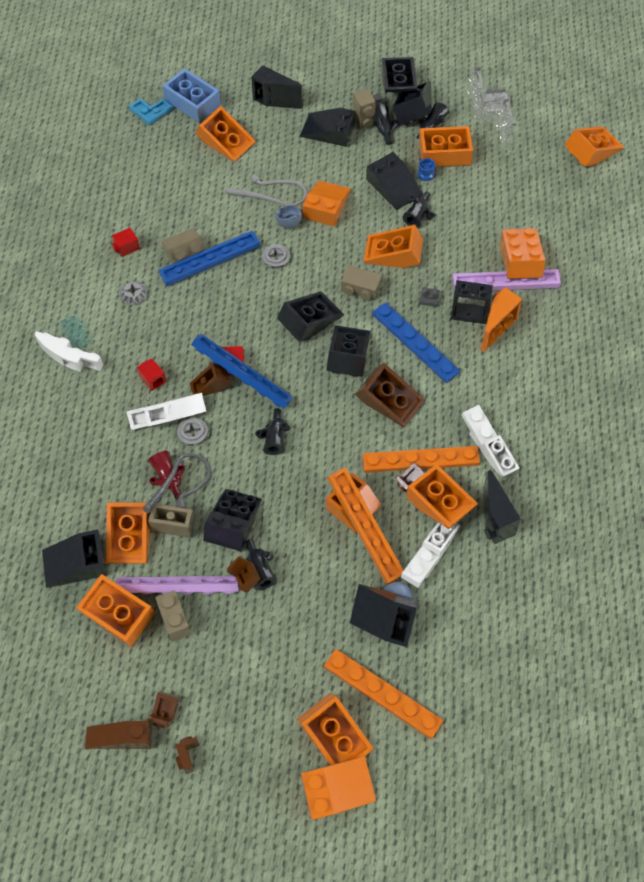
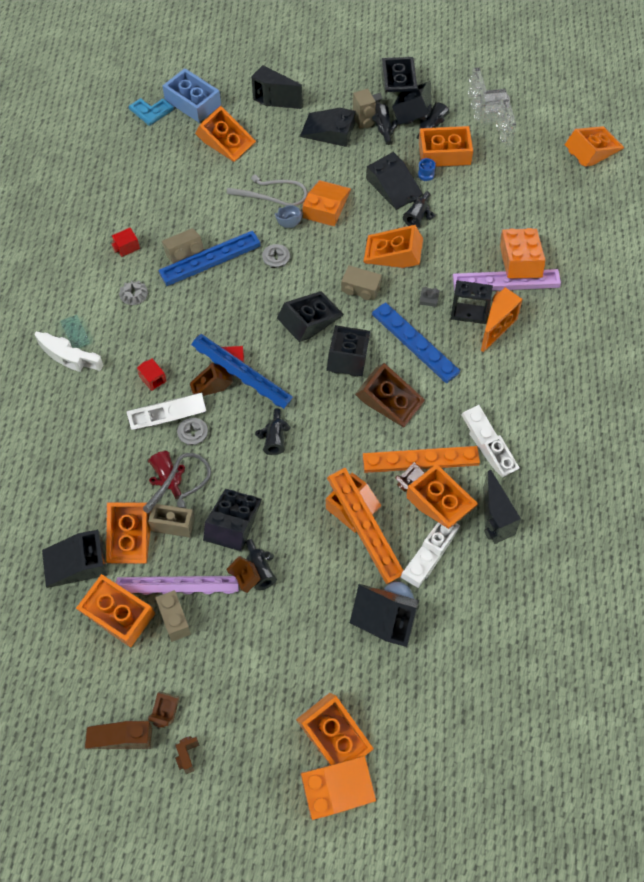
(383, 694): orange plate -> none

